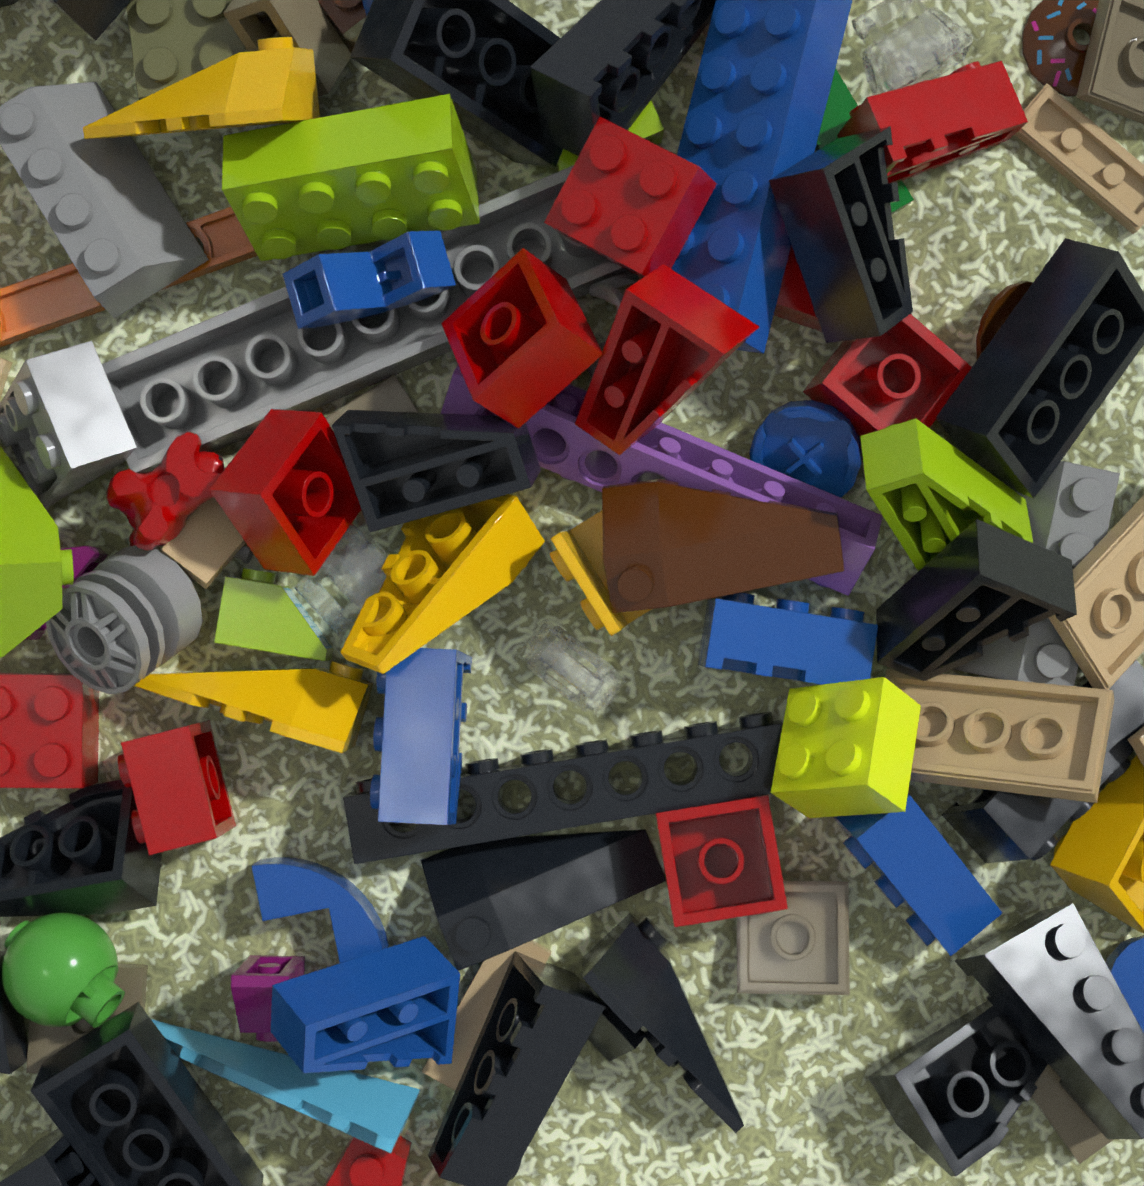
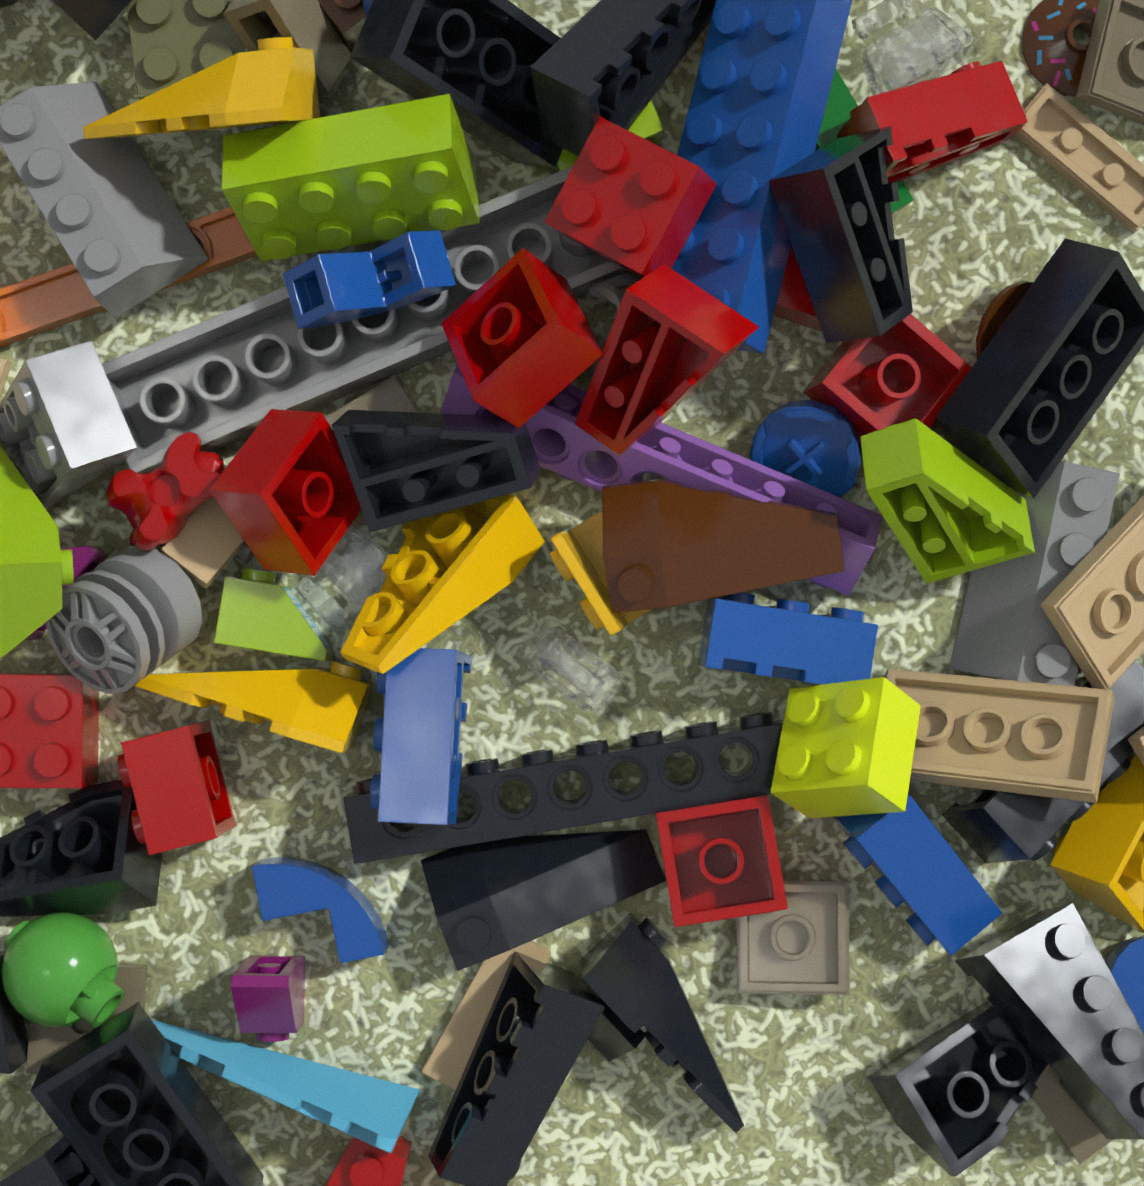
(370, 1010): blue wedge -> none
(970, 596): black wedge -> none

